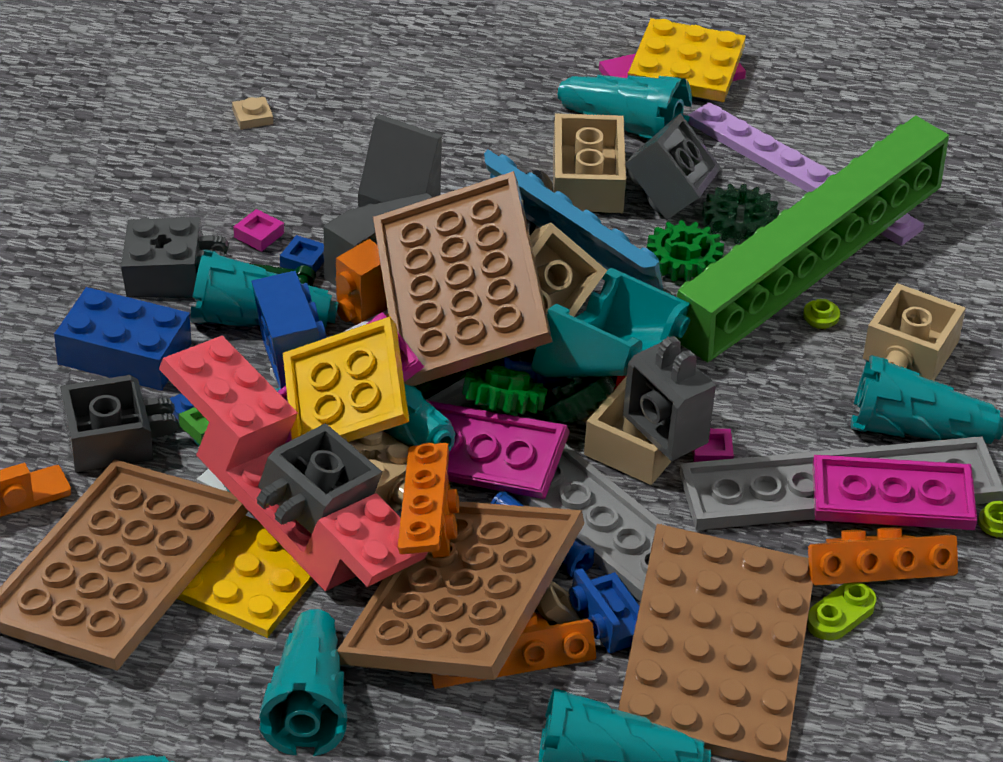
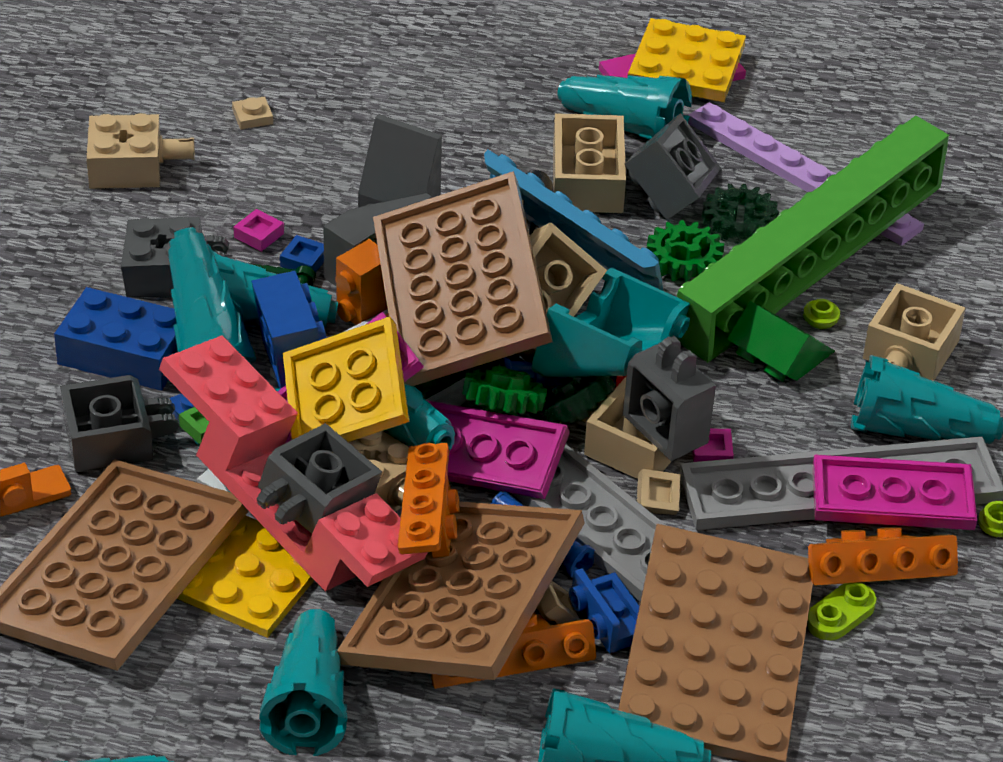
(129, 151): none -> tan brick
(202, 297): none -> teal cone
(659, 491): none -> tan plate
(777, 343): none -> green slope

